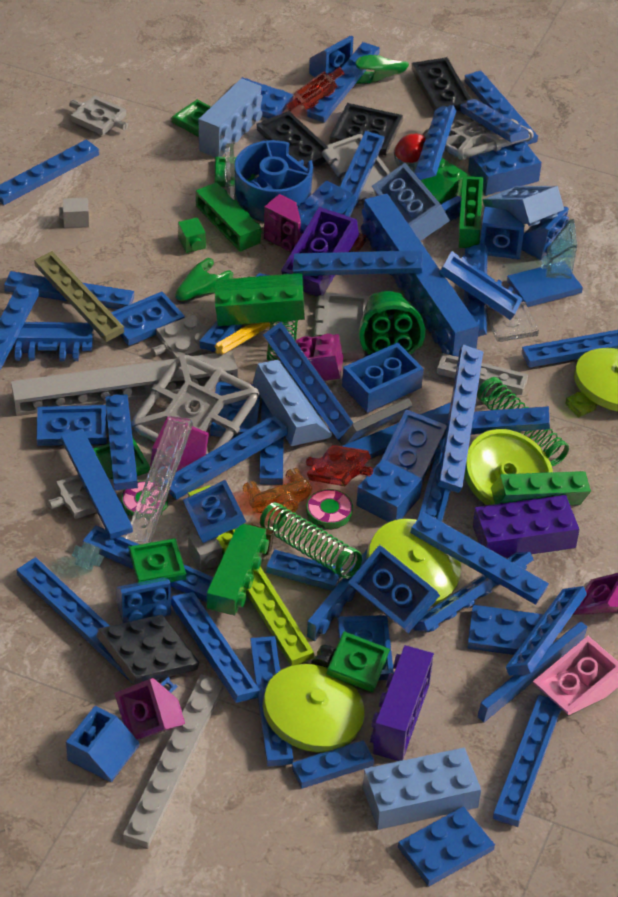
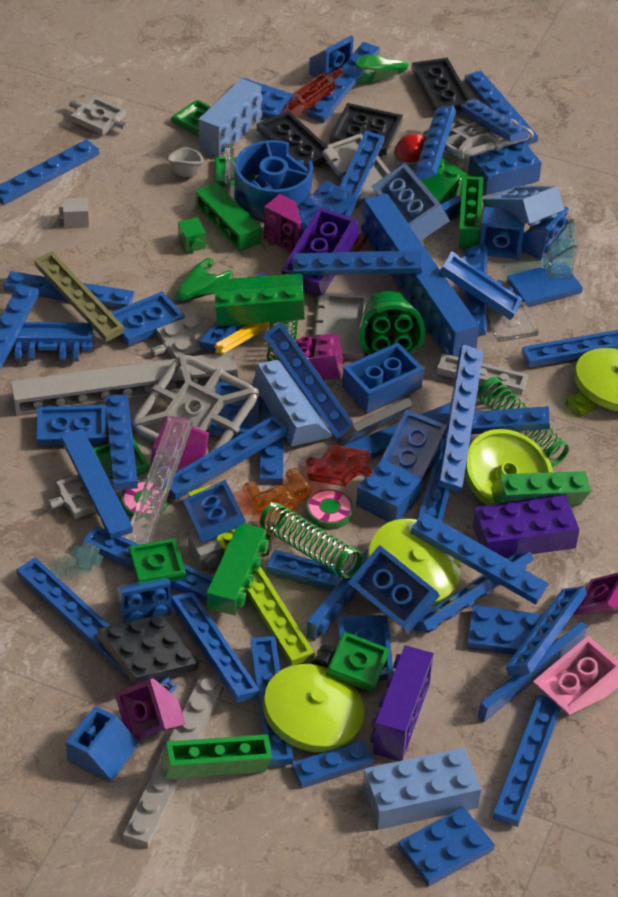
(185, 162): none -> light grey helmet
(215, 756): none -> green brick

